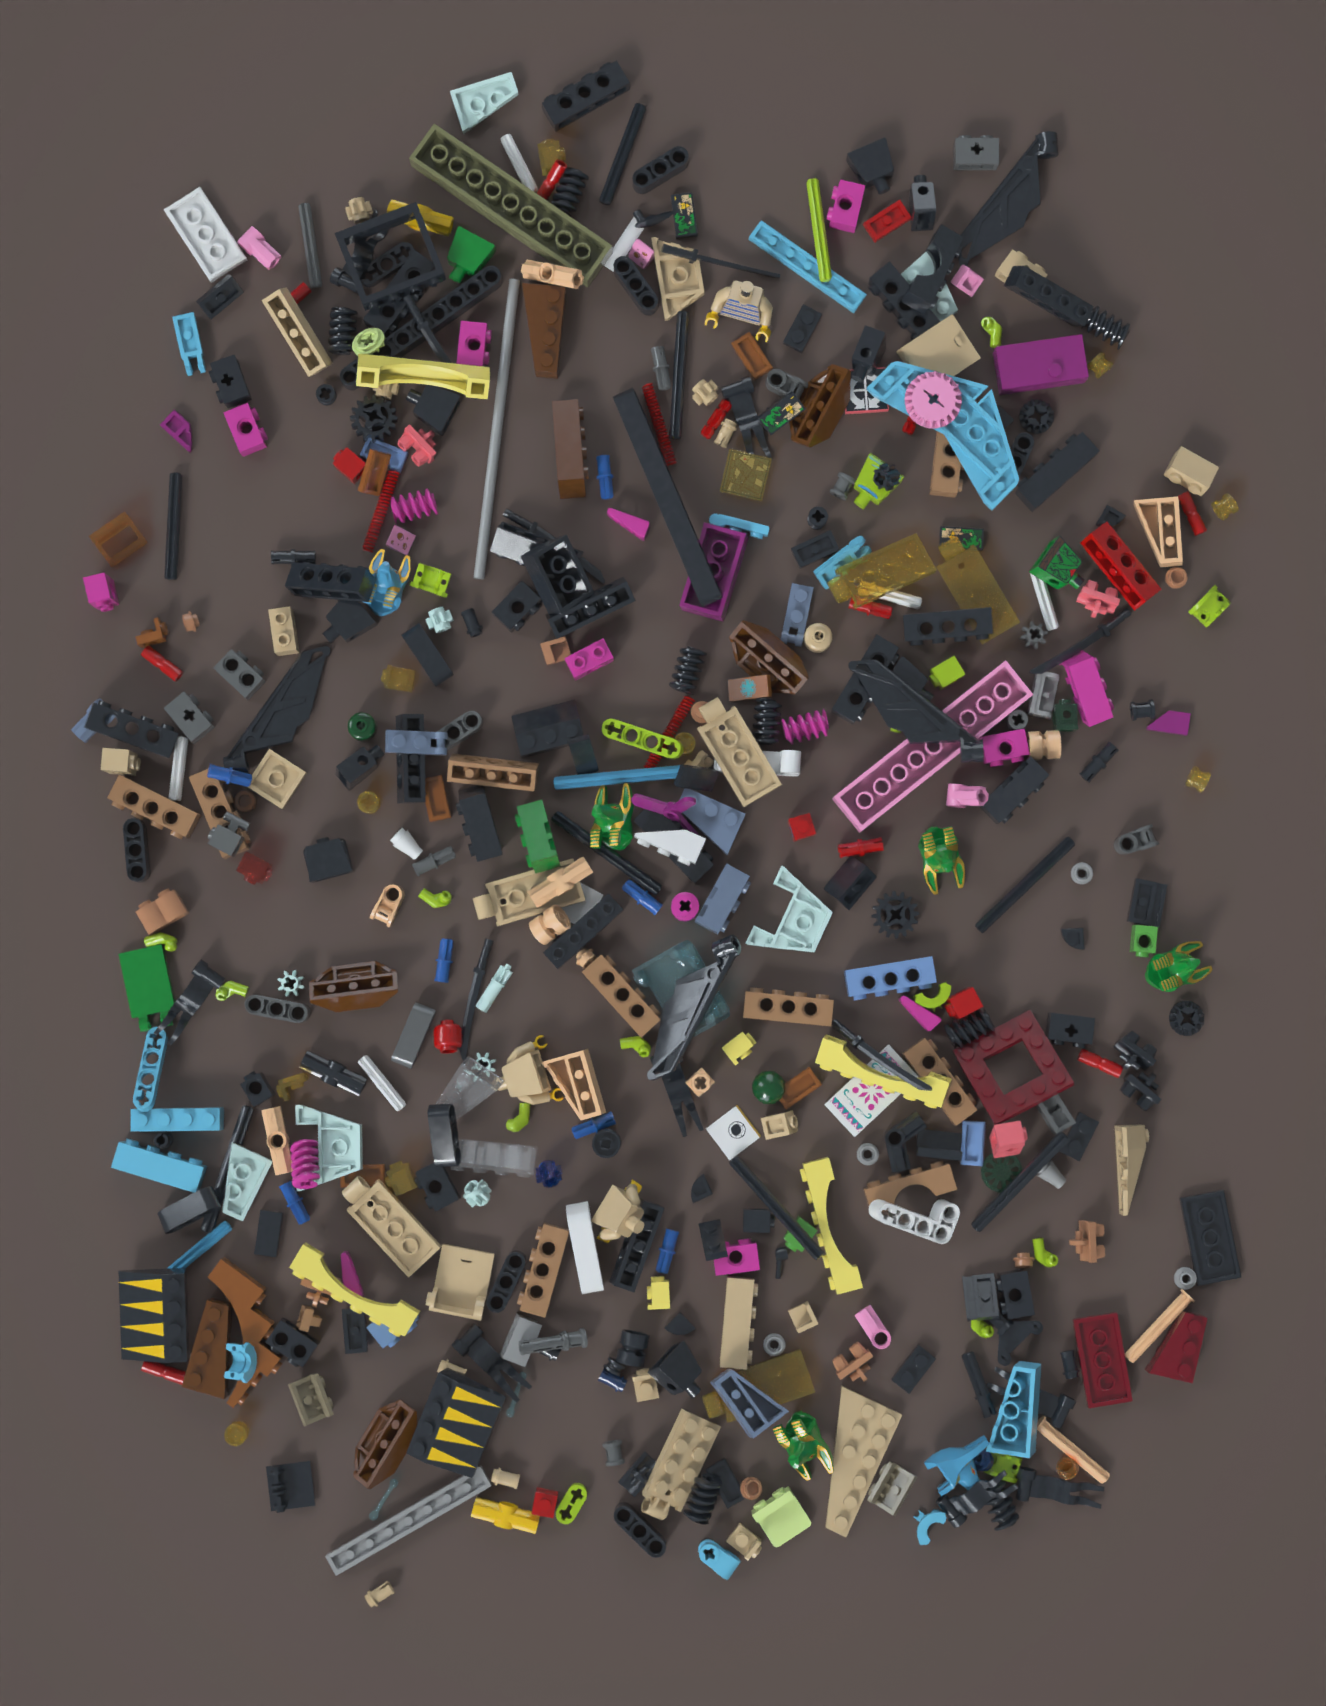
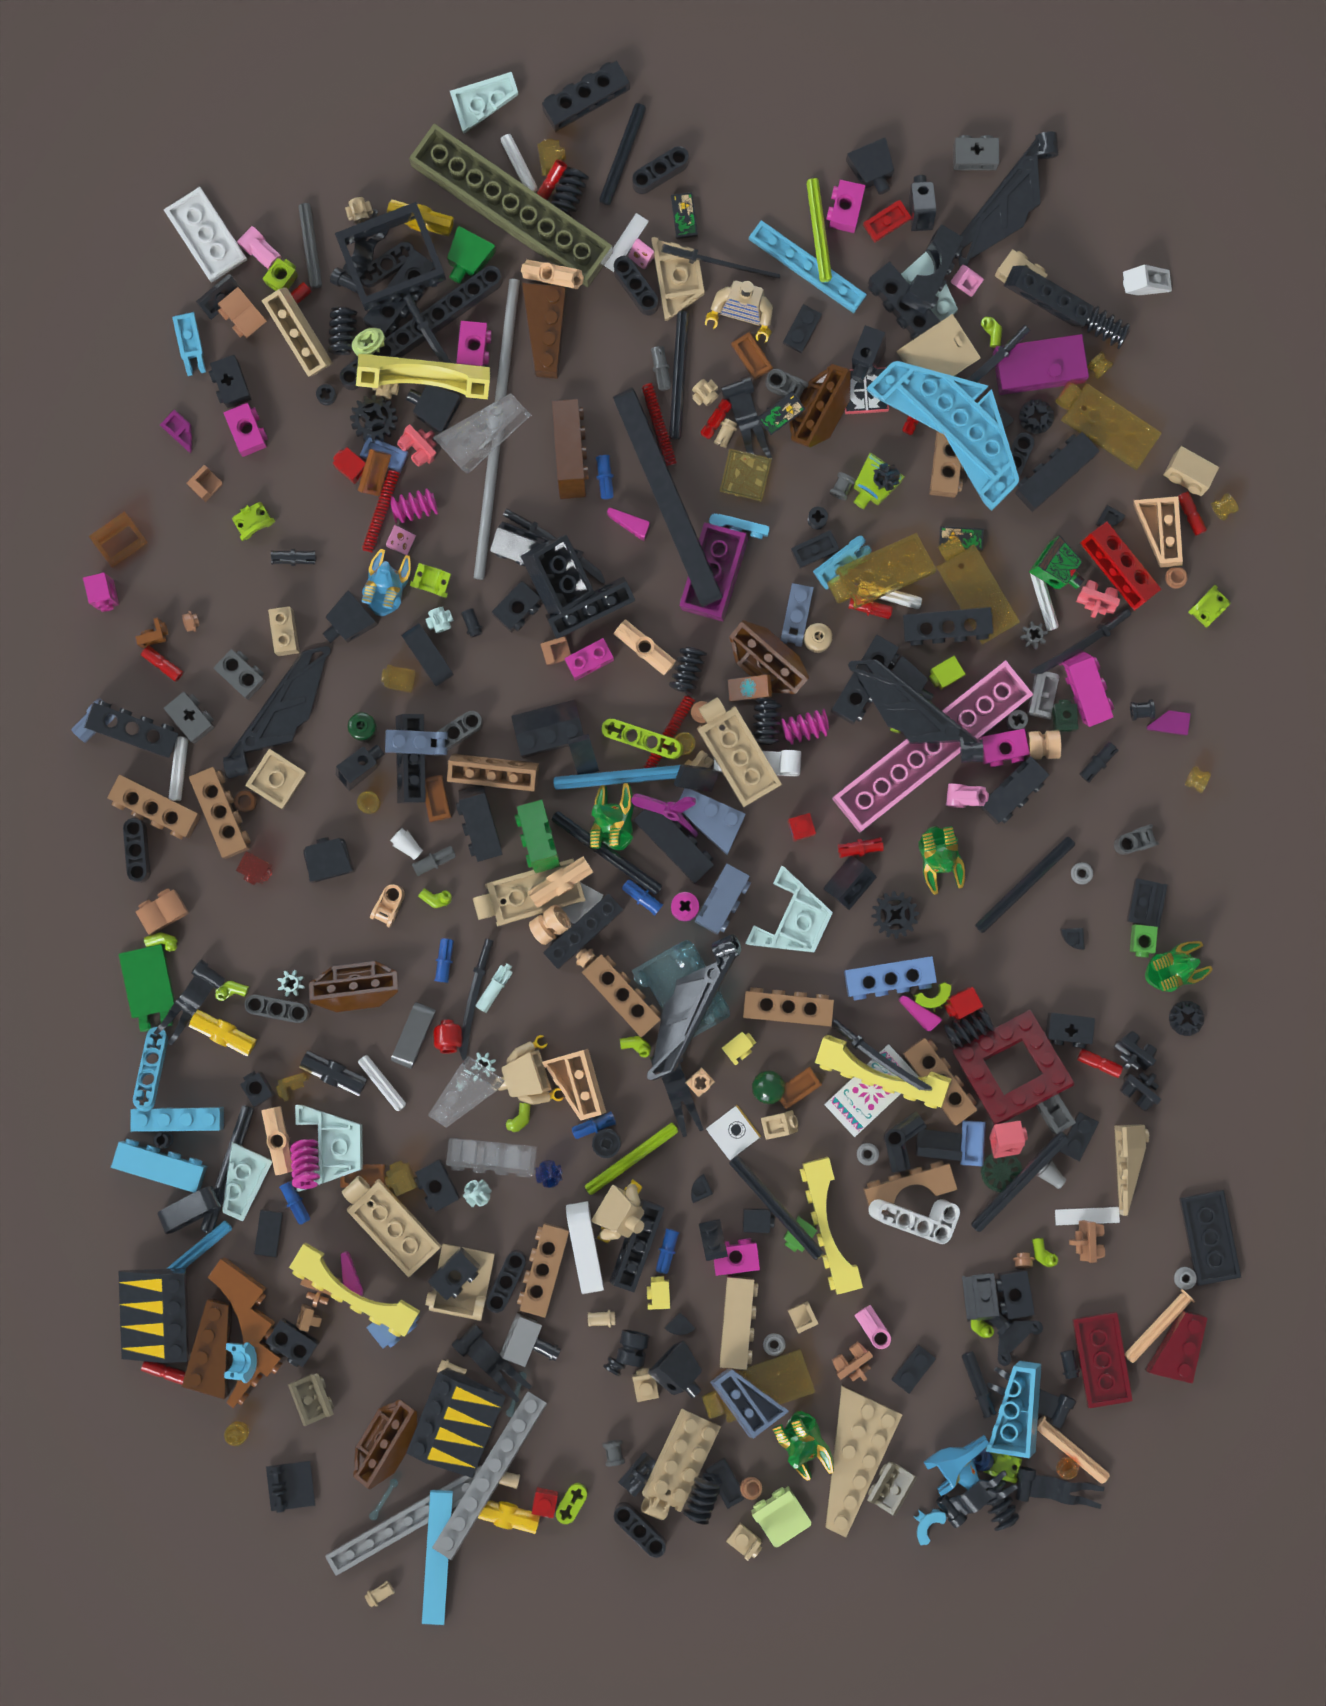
(120, 761): tan brick -> none
(173, 526): black axle -> none
(204, 483): none -> nougat panel
(222, 1032): none -> yellow piece
(227, 838): dark grey brick -> none
(229, 775): blue axle -> none
(241, 313): none -> nougat brick
(252, 520): none -> lime piece
(279, 266): none -> lime brick
(330, 581): black brick -> none
(354, 1331): black plate -> none
(436, 1563): none -> medium azure tile
(444, 1135): black beam -> none
(461, 1262): none -> black brick
(482, 432): none -> clear wedge
(489, 1476): none -> light grey plate
(562, 1341): dark grey pin -> none
(601, 1319): none -> tan pin
(612, 1380): dark blue pin -> none
(631, 1158): none -> lime axle
(633, 638): none -> light nougat piece
(651, 220): black bar -> none
(676, 842): white slope -> none
(721, 1560): medium azure piece -> none
(780, 1254): black hand -> none
(918, 403): bright pink gear -> none
(1000, 355): none -> black sword
(1097, 1215): none -> white sticker
(1107, 424): none -> clear yellow hinge
(1147, 280): none -> white slope

